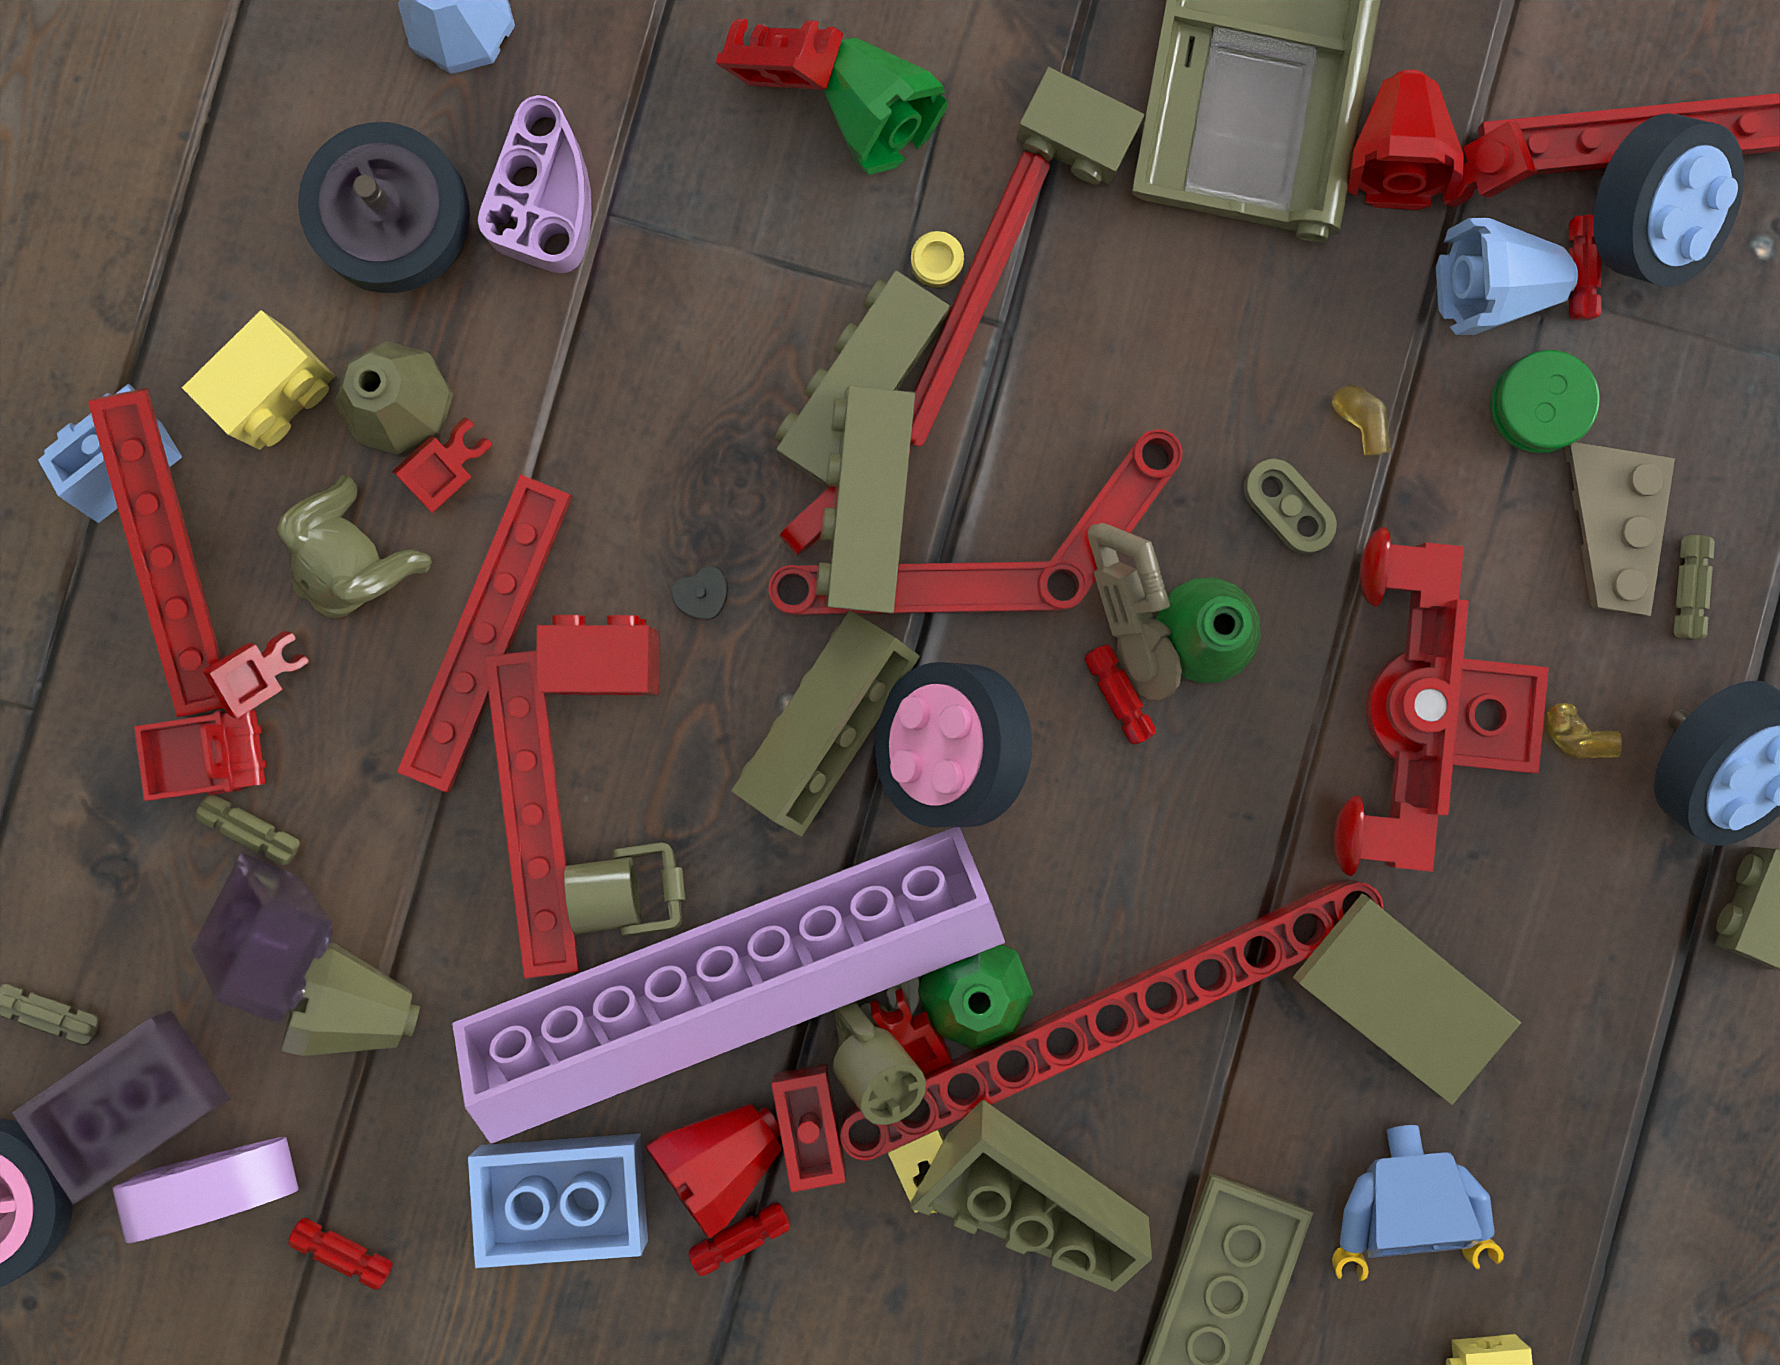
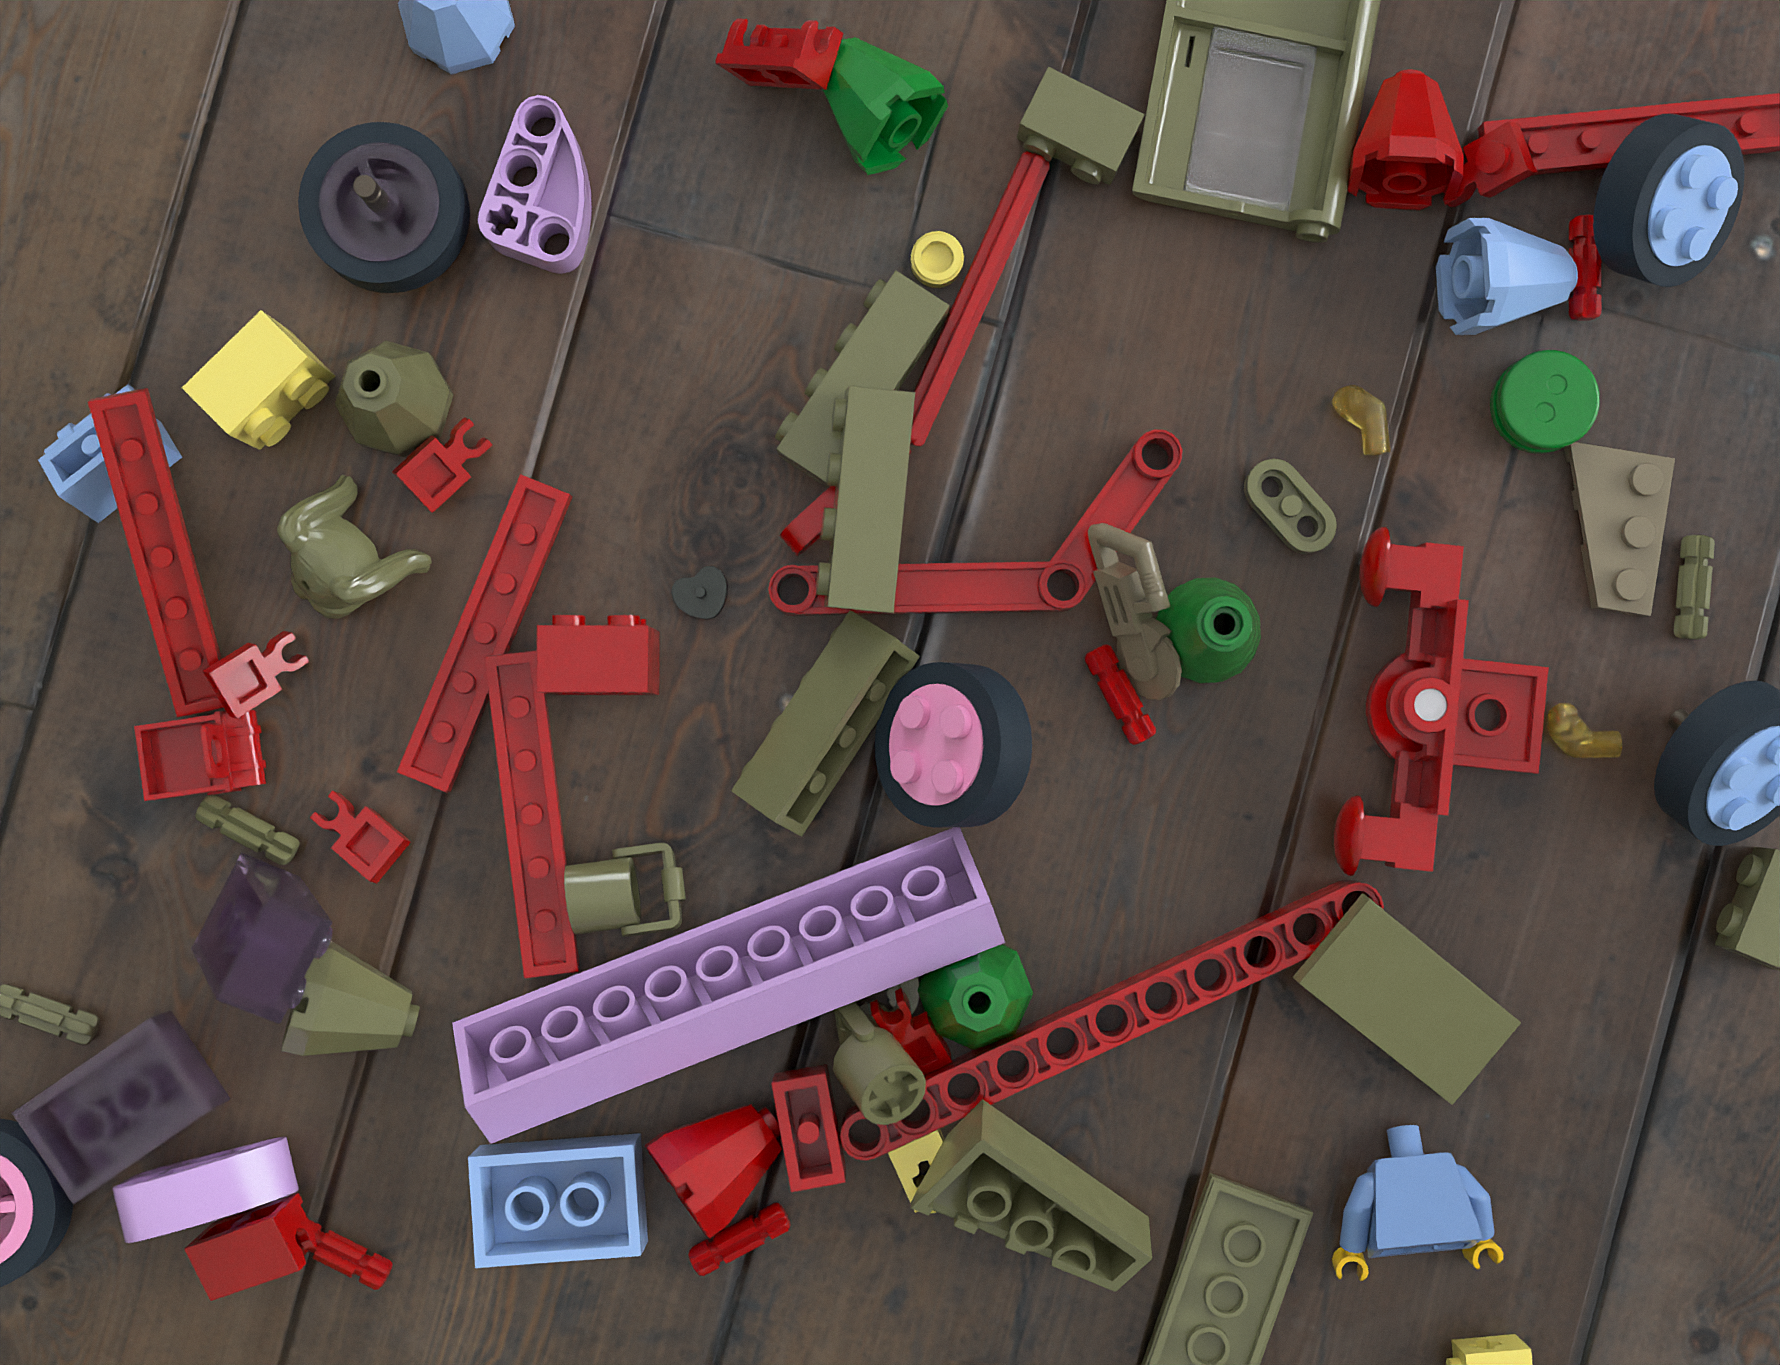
(251, 1247): none -> red hinge
(365, 840): none -> red plate

